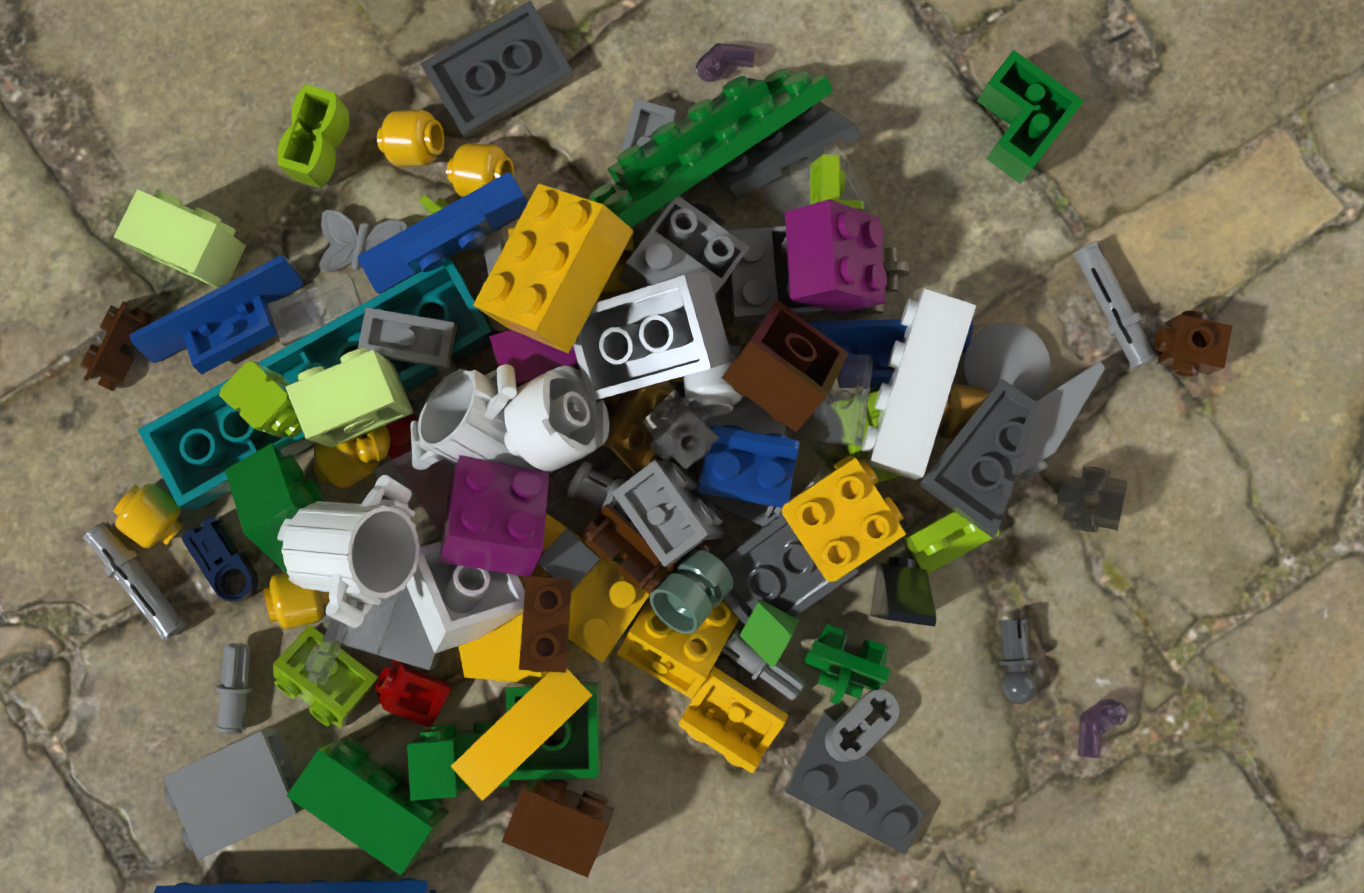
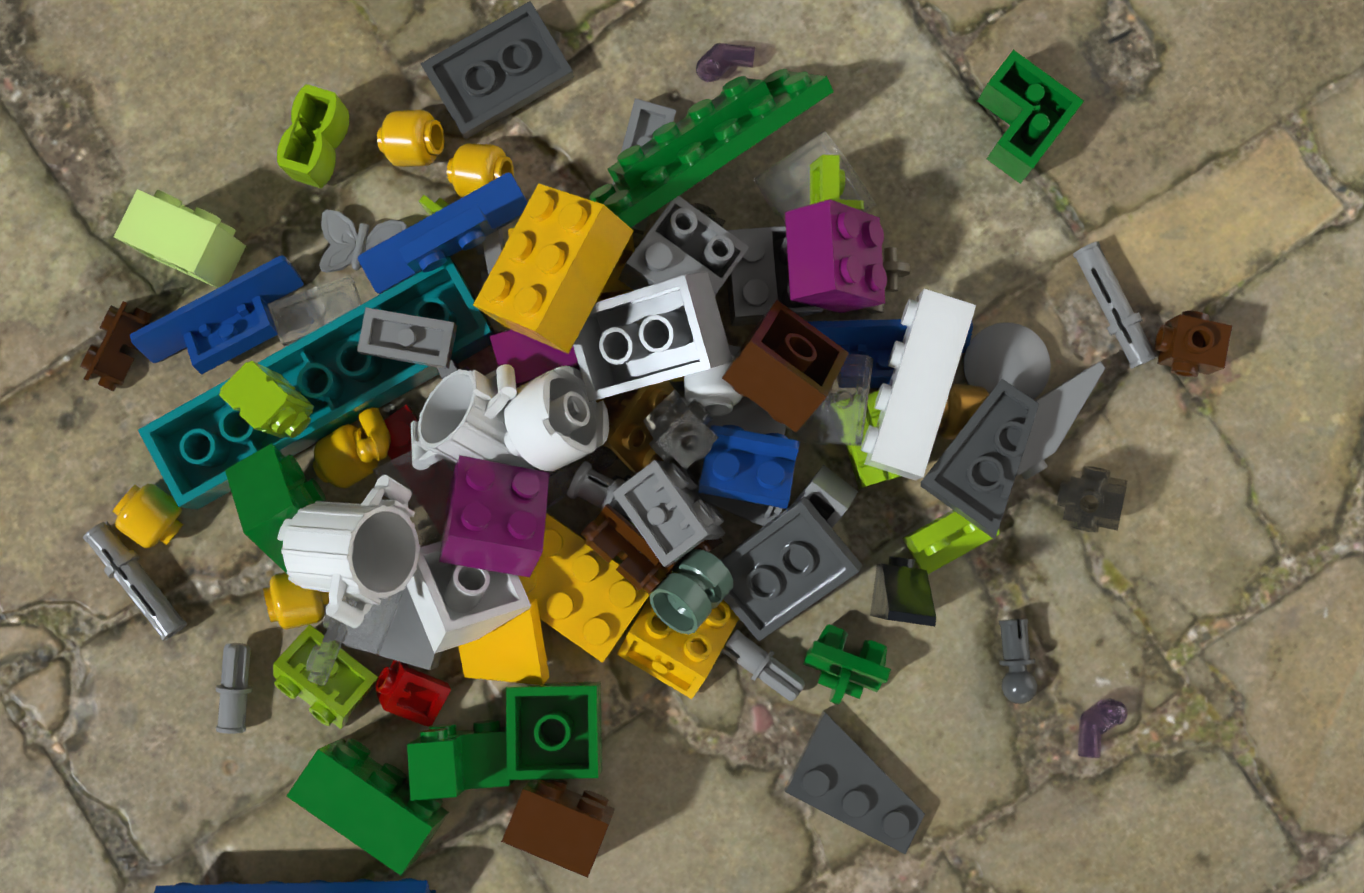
(217, 557): dark blue piece -> none
(232, 792): light grey brick -> none
(348, 398): yellowish green brick -> none
(520, 732): yellow slope -> none
(545, 624): reddish brown hinge -> none
(568, 558): dark grey tile -> none
(732, 720): yellow bracket -> none
(768, 631): bright green slope -> none
(794, 141): dark grey wing -> none
(843, 519): yellow bracket -> none
(869, 732): light grey beam -> none

